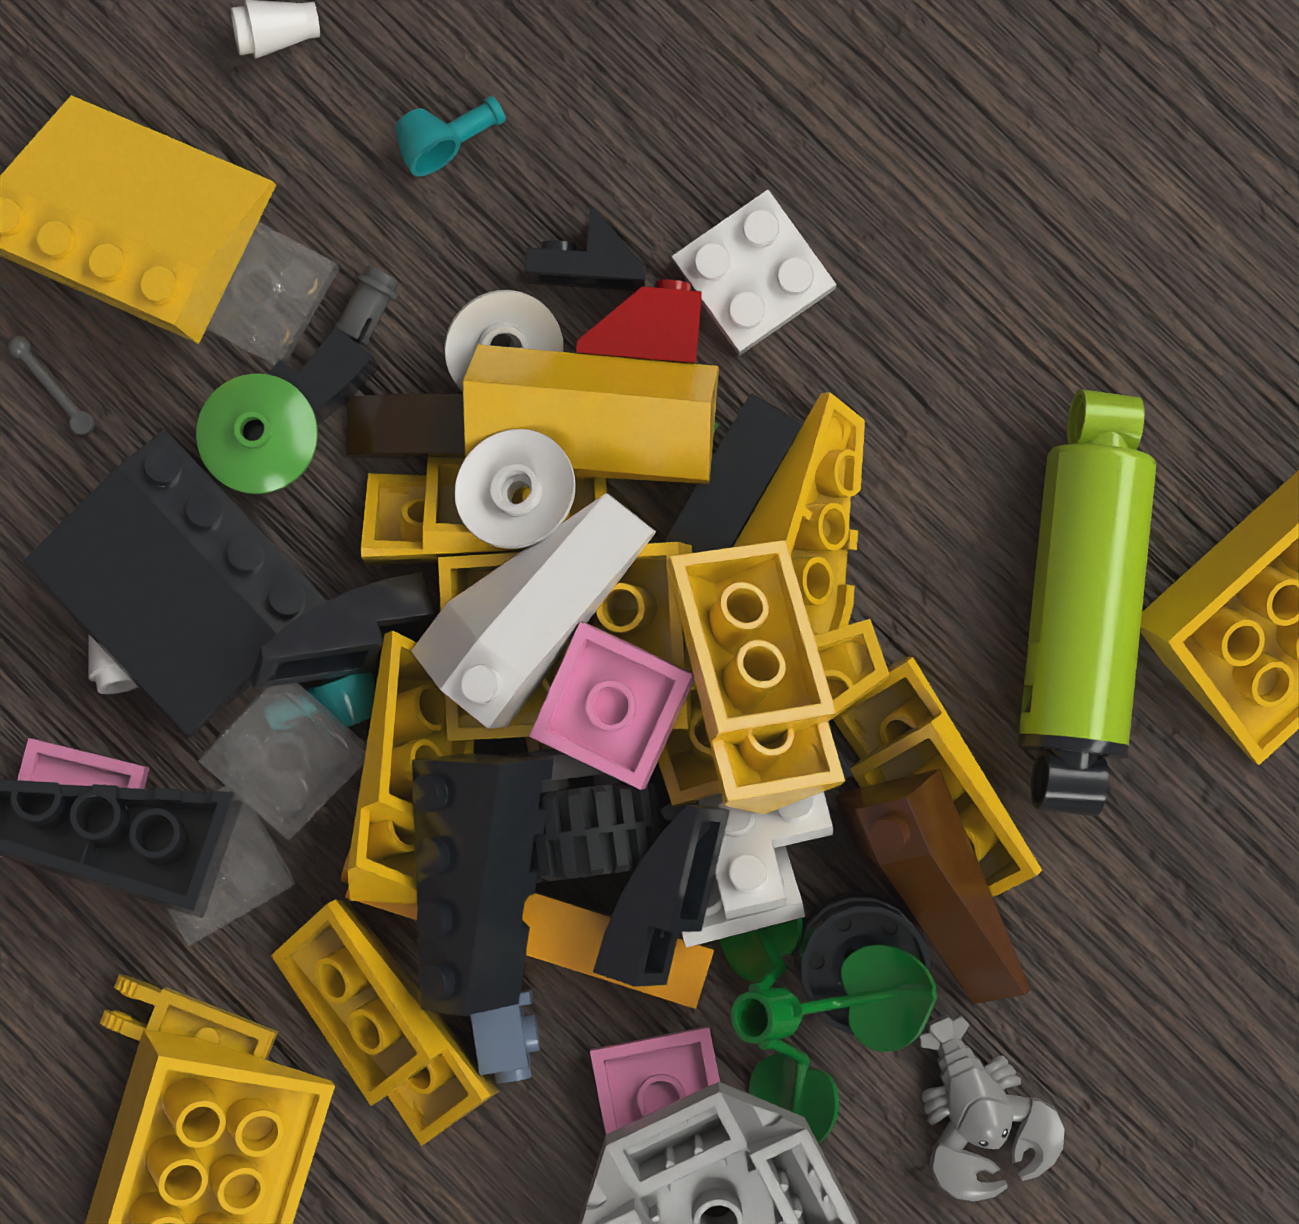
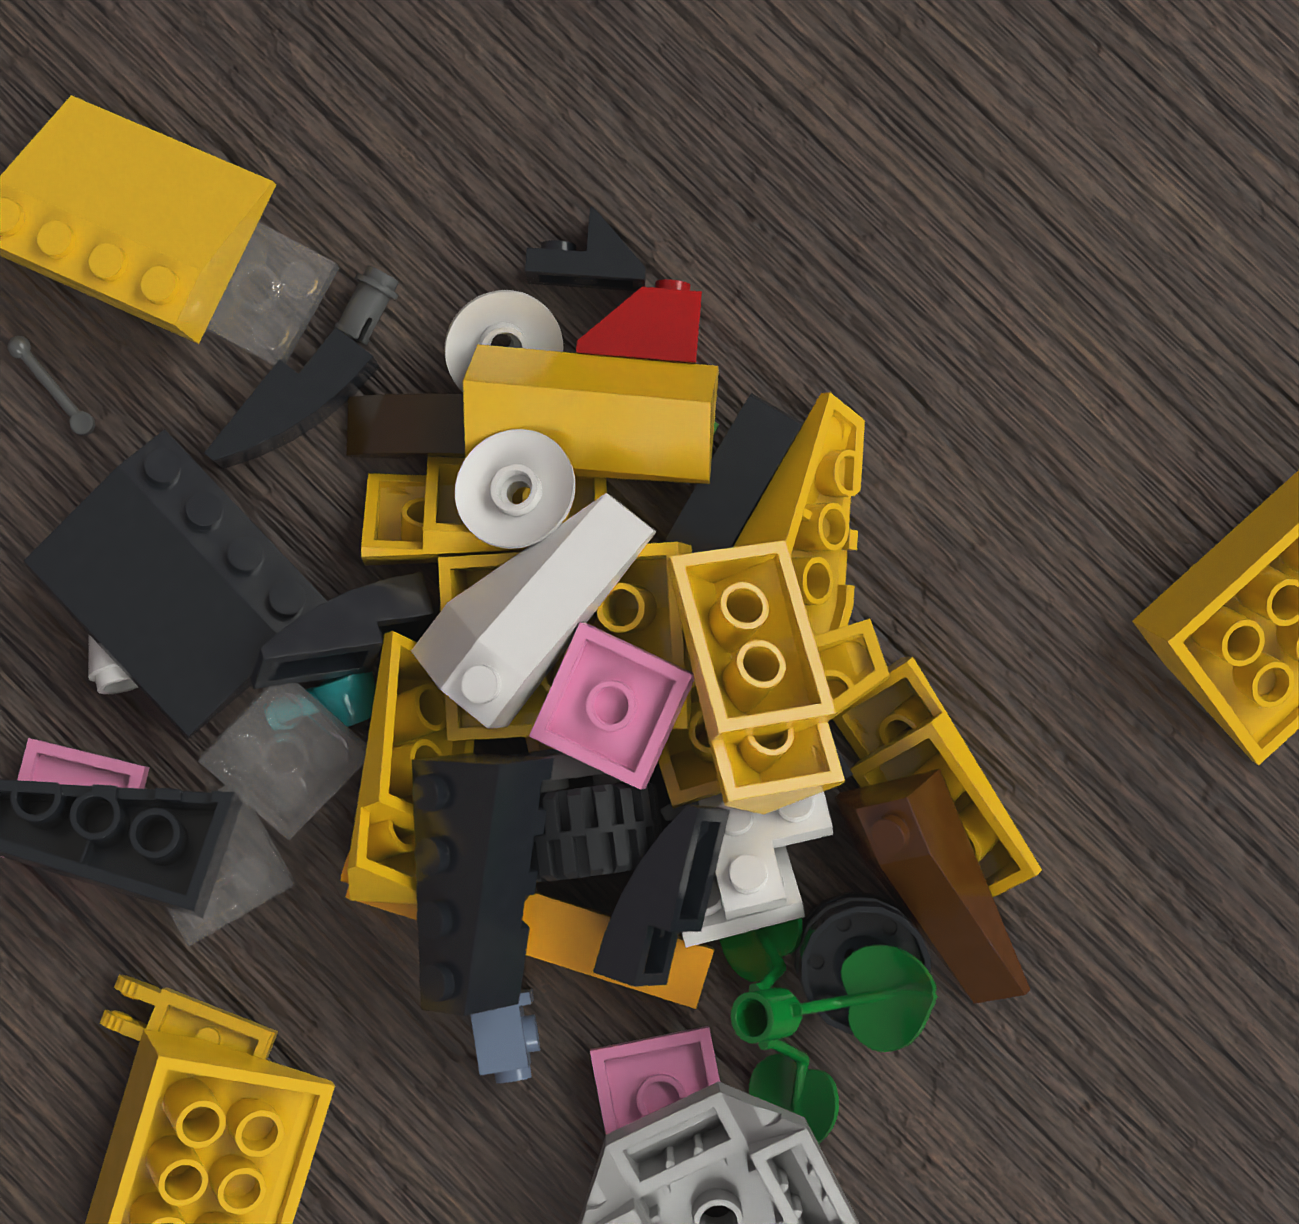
(272, 25): white cone -> none
(278, 454): bright green dish -> none
(377, 1022): yellow slope -> none
(430, 143): teal bar -> none
(753, 272): white plate -> none
(982, 1115): light grey animal -> none
(1087, 603): lime piece -> none

